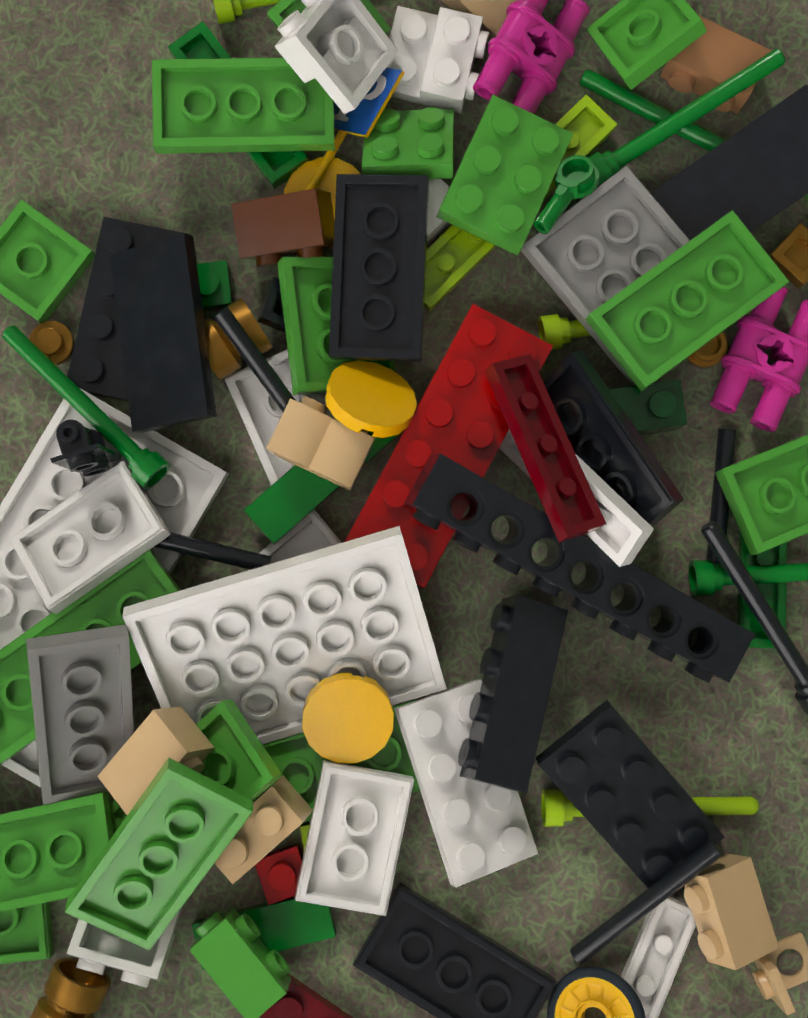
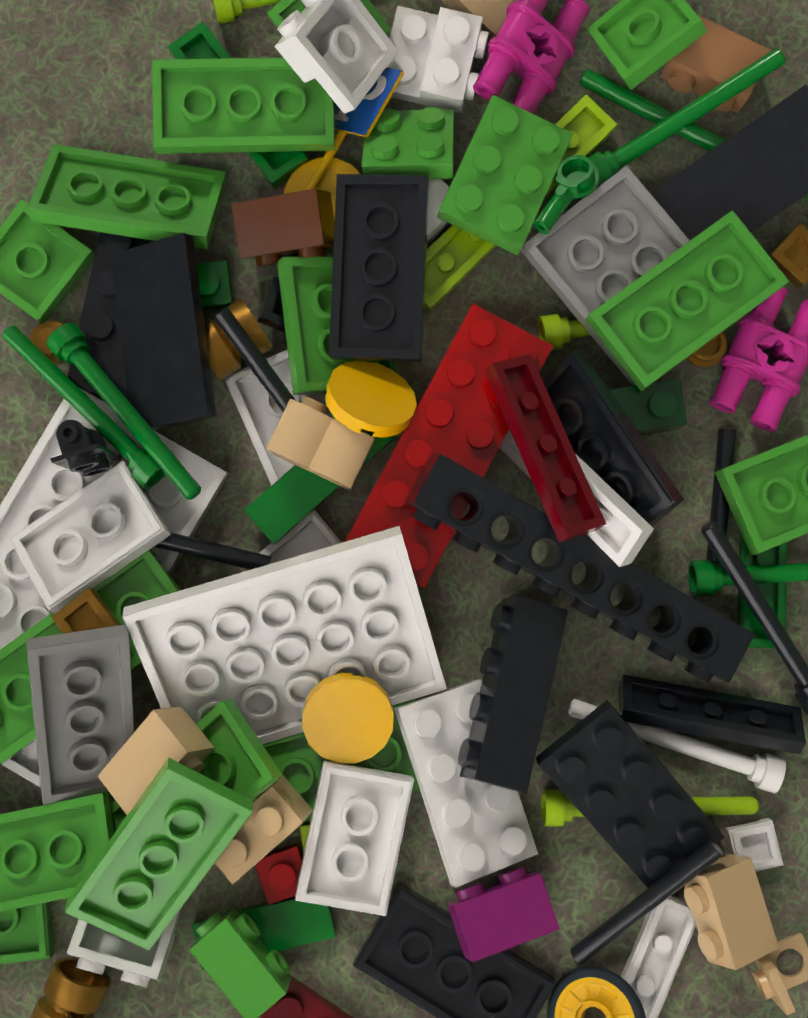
(70, 345): none -> green piece
(85, 613): none -> pearl gold plate
(127, 195): none -> bright green plate
(502, 914): none -> magenta brick
(711, 714): none -> black plate
(757, 841): none -> white tile
(764, 770): none -> white piece

